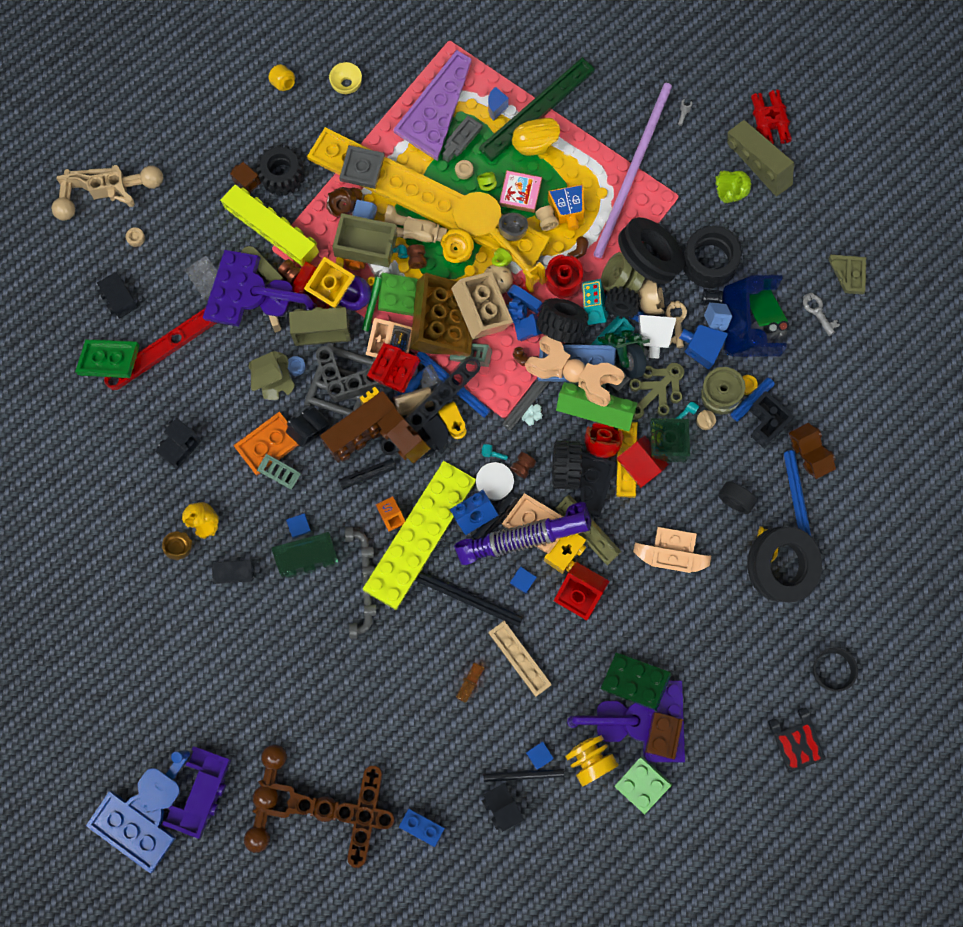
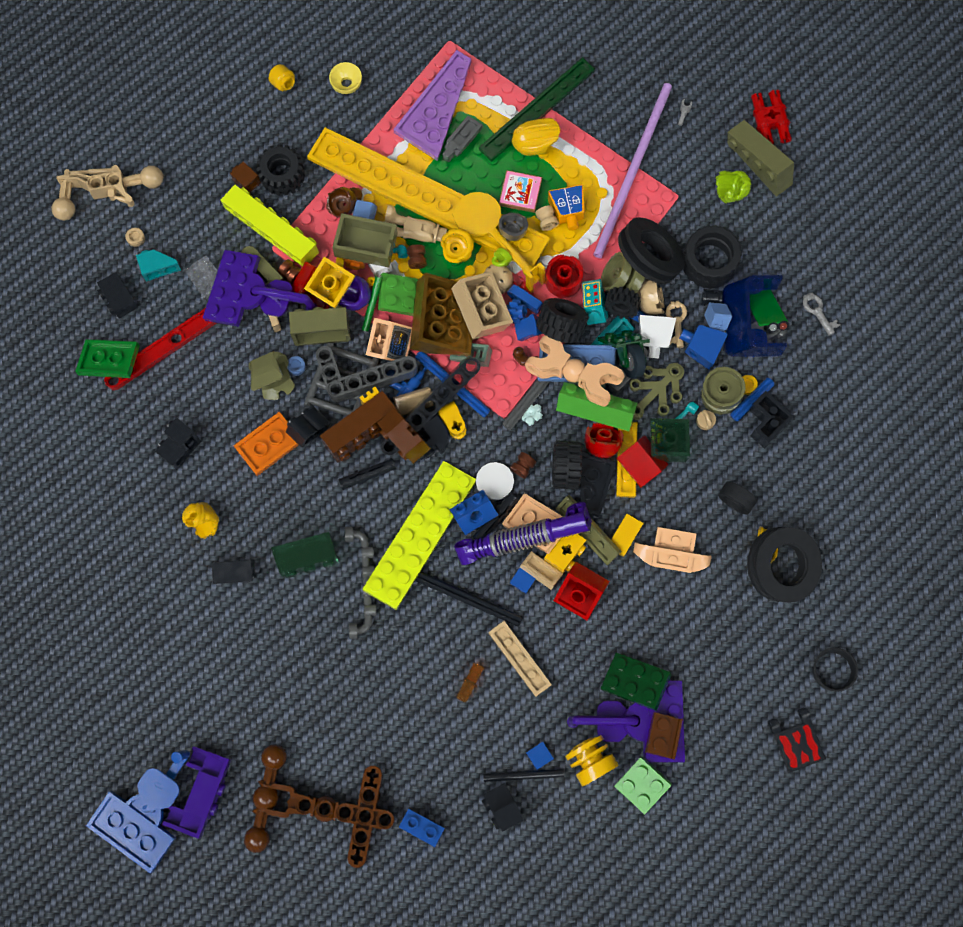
(156, 264): none -> teal slope
(177, 545): pearl gold hair -> none
(293, 479): sand green slope -> none
(298, 526): blue tile -> none
(362, 167): dark grey plate -> none
(390, 513): orange brick -> none
(393, 367): red slope -> none
(429, 377): clear tile -> none
(464, 169): tan tile -> none
(485, 179): lime tile -> none
(487, 452): teal hand -> none
(497, 103): blue brick -> none
(541, 570): none -> tan tile
(581, 248): reddish brown arm -> none
(626, 533): none -> yellow tile
(796, 491): blue axle -> none
(808, 443): reddish brown brick -> none
(850, 272): olive wing -> none

